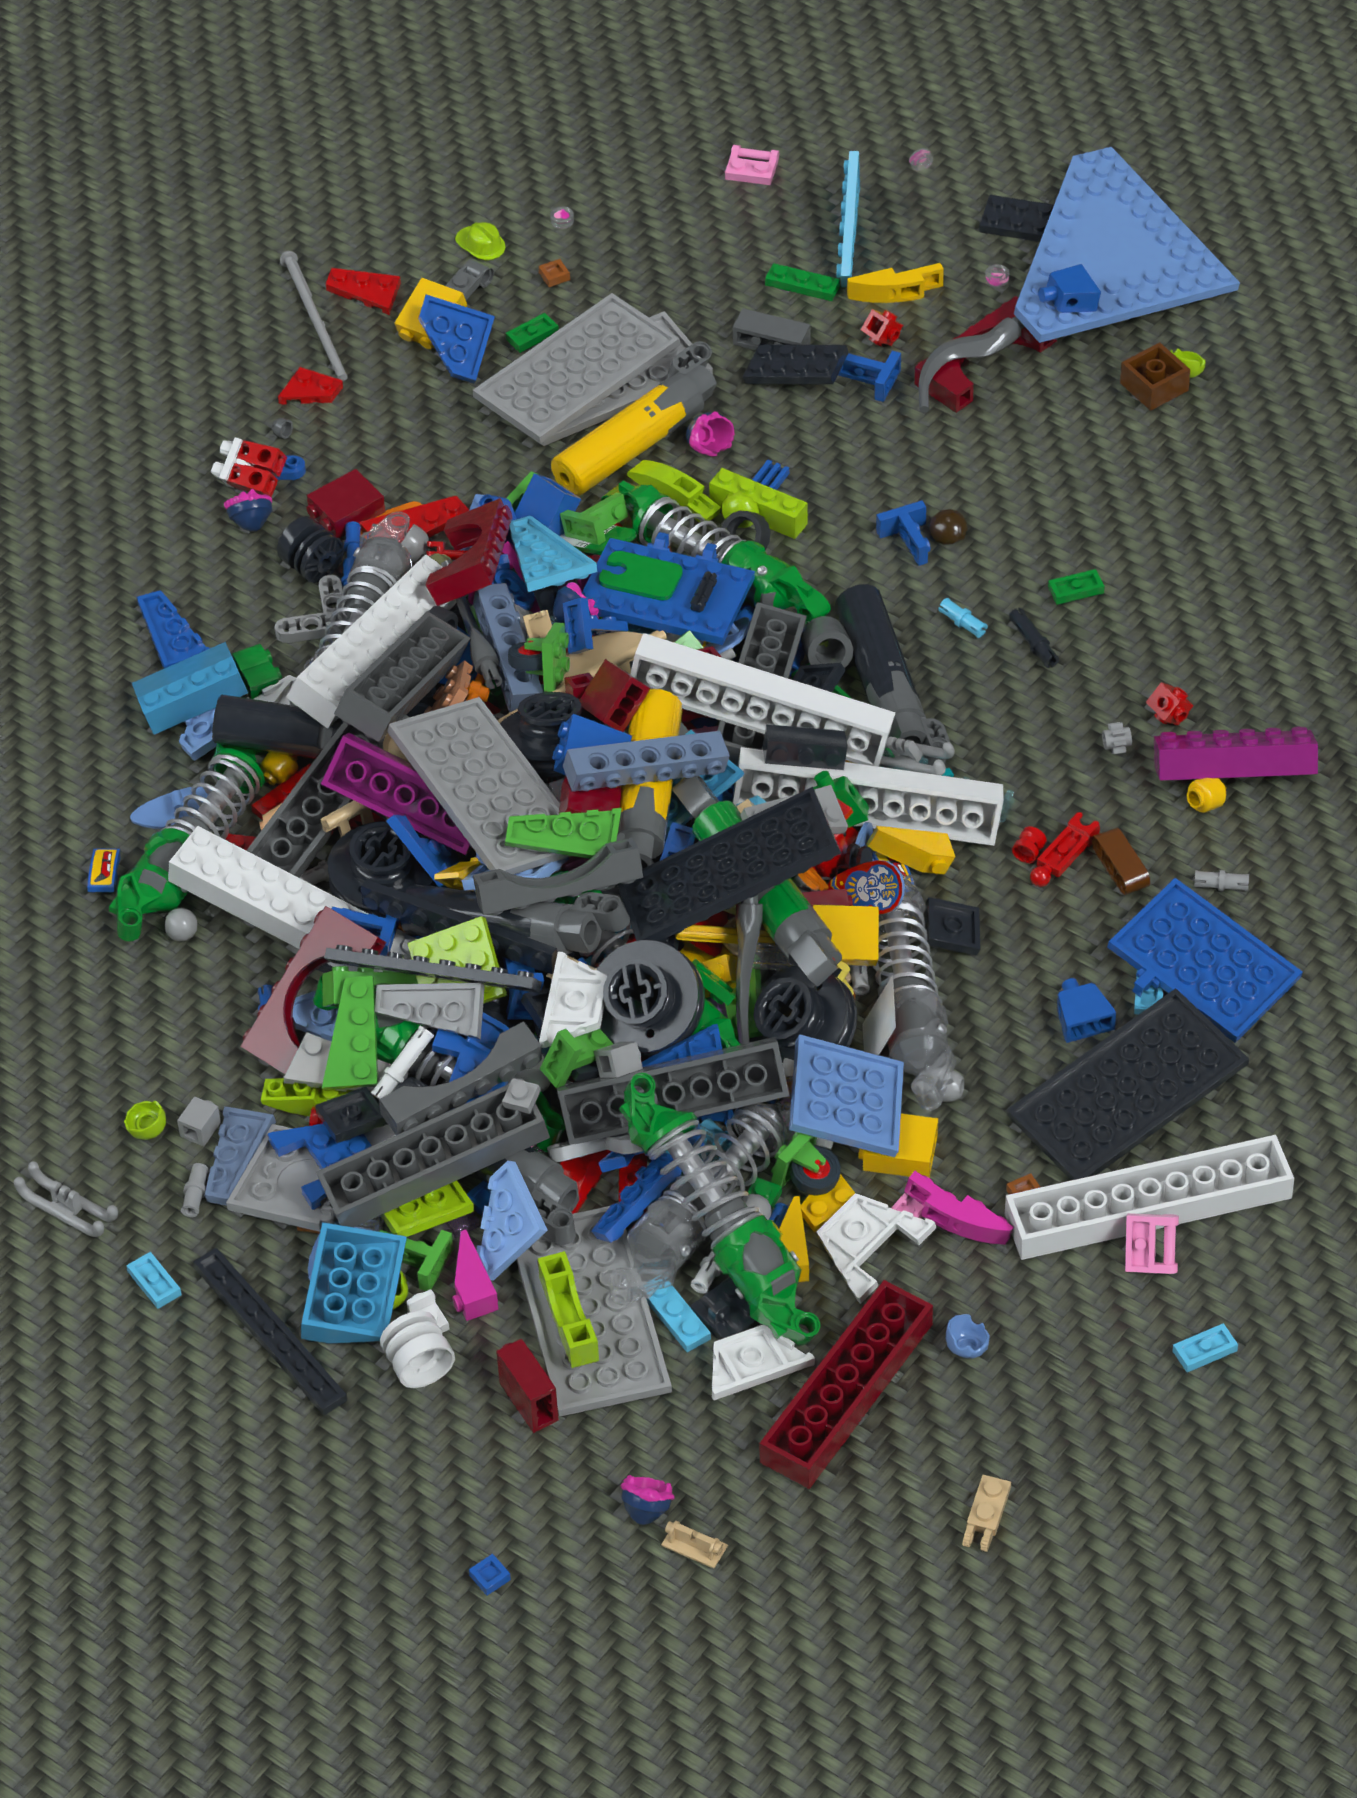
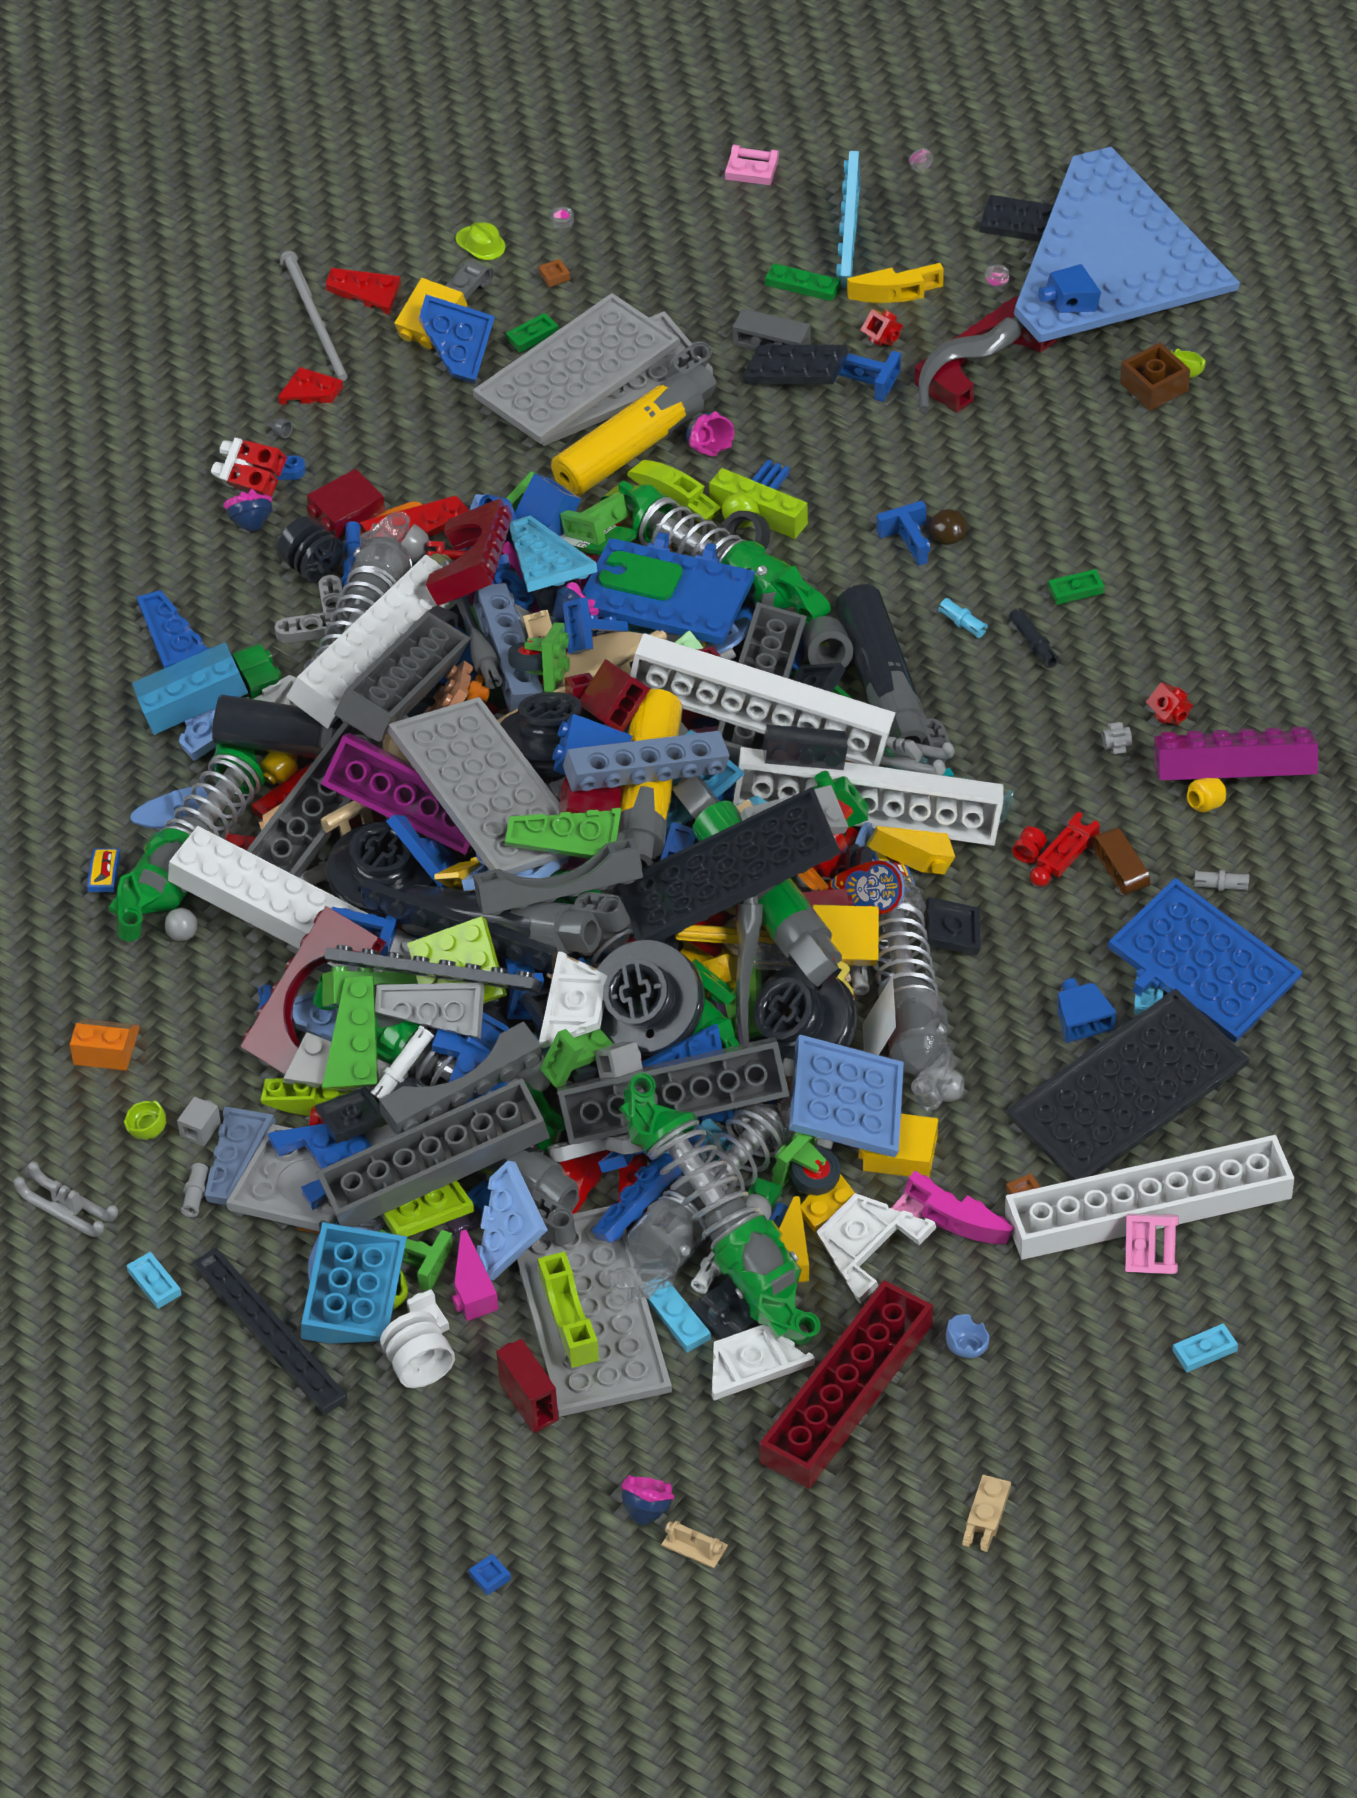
(103, 1044): none -> orange slope
(521, 1096): light grey plate -> none
(703, 591): black axle -> none

